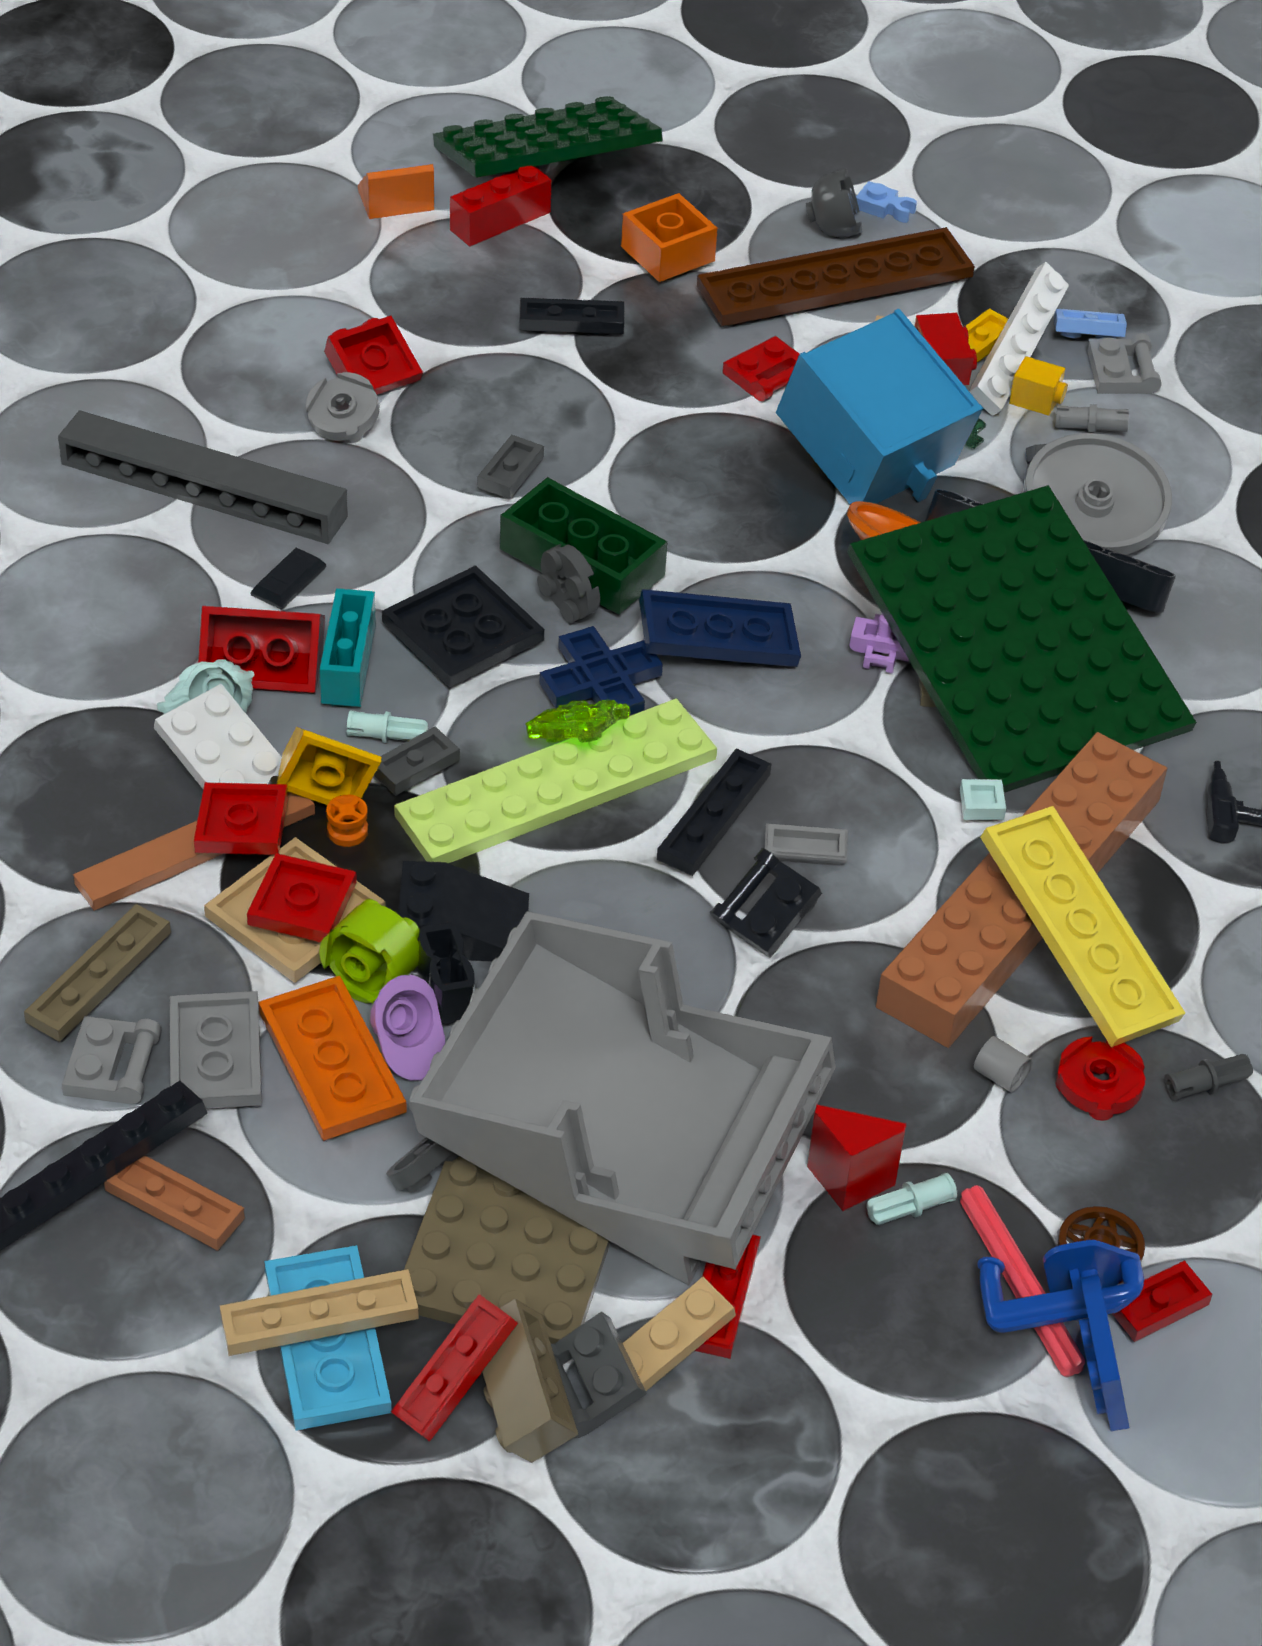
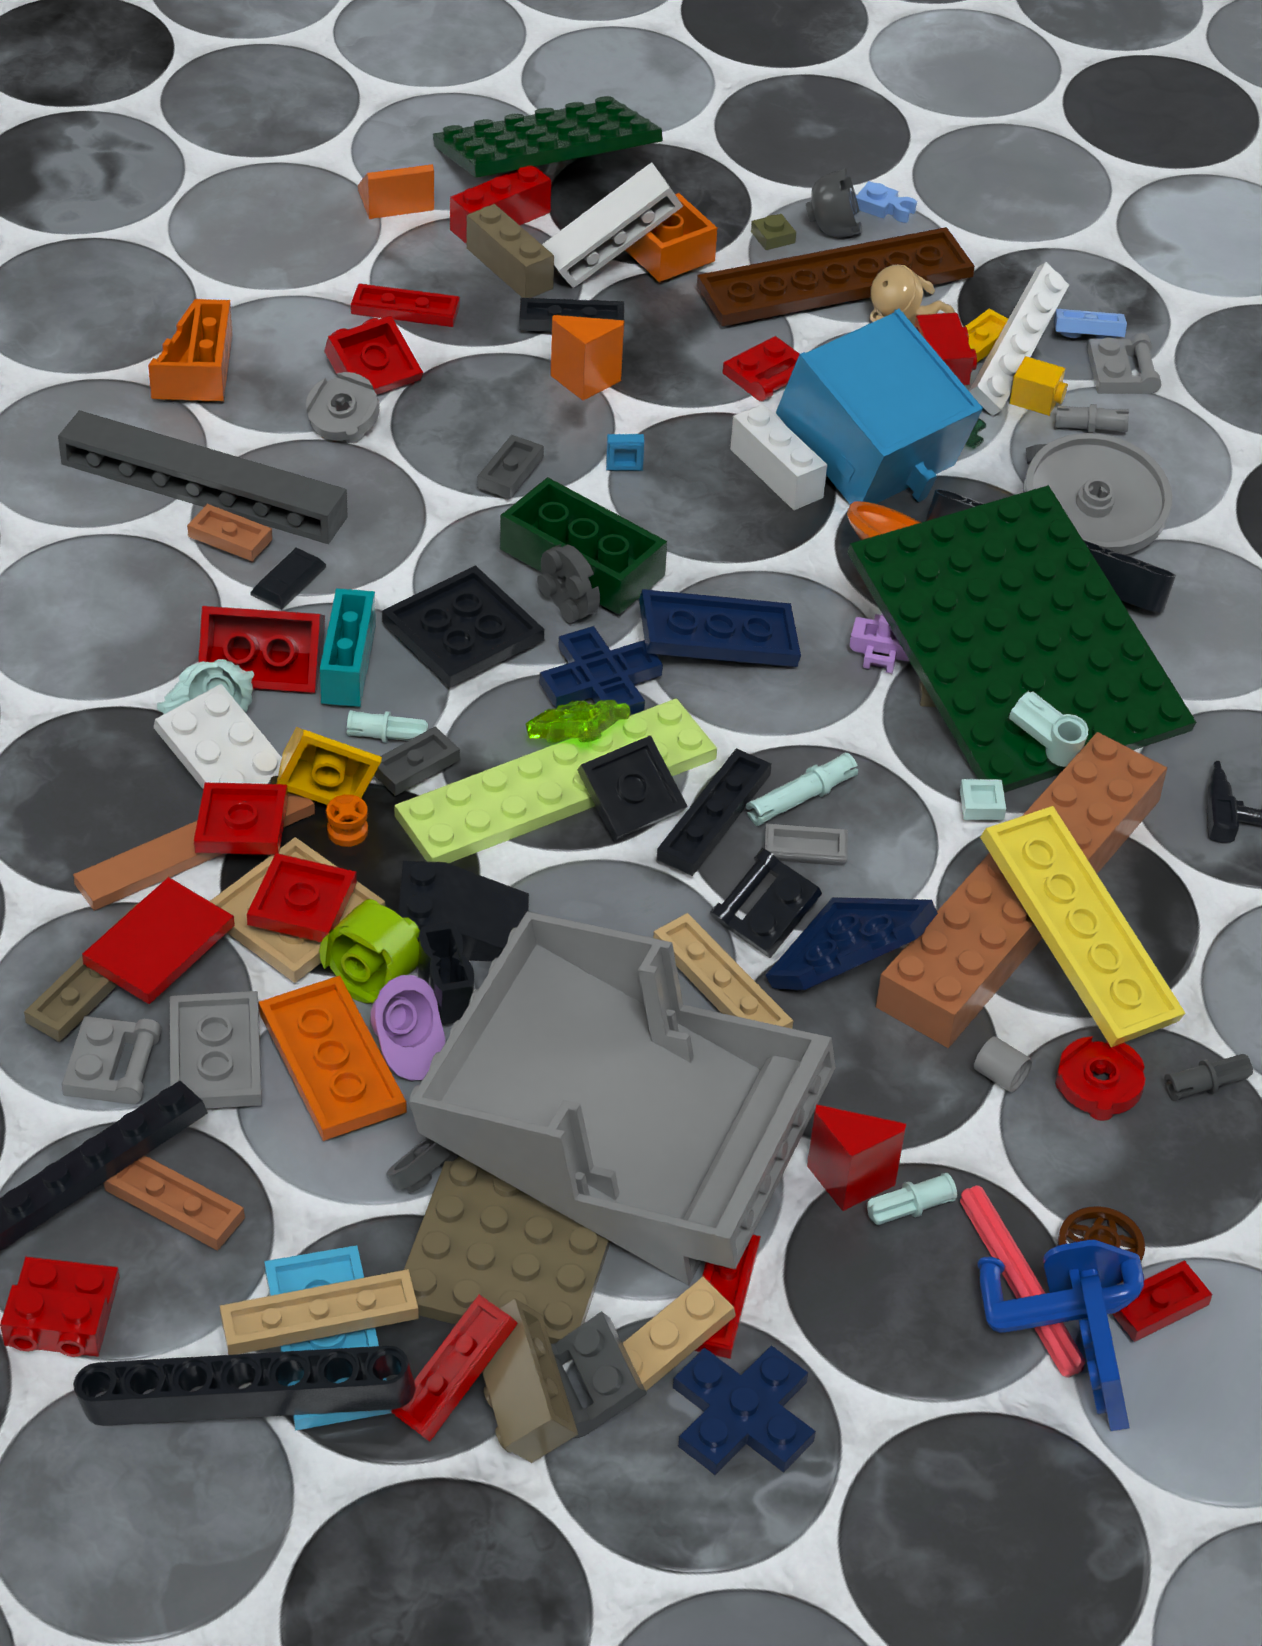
(59, 1307): none -> red plate
(158, 940): none -> red tile
(196, 356): none -> orange wedge
(229, 532): none -> nougat plate
(265, 1396): none -> black beam
(405, 305): none -> red tile
(510, 251): none -> dark tan brick
(586, 353): none -> orange slope
(612, 225): none -> white brick
(625, 452): none -> dark azure tile
(632, 788): none -> black plate
(718, 974): none -> tan plate
(743, 1410): none -> dark blue plate
(773, 231): none -> olive plate
(778, 457): none -> white brick
(813, 783): none -> light aqua pin
(848, 935): none -> dark blue plate
(902, 289): none -> tan hair
(1059, 733): none -> light aqua piece

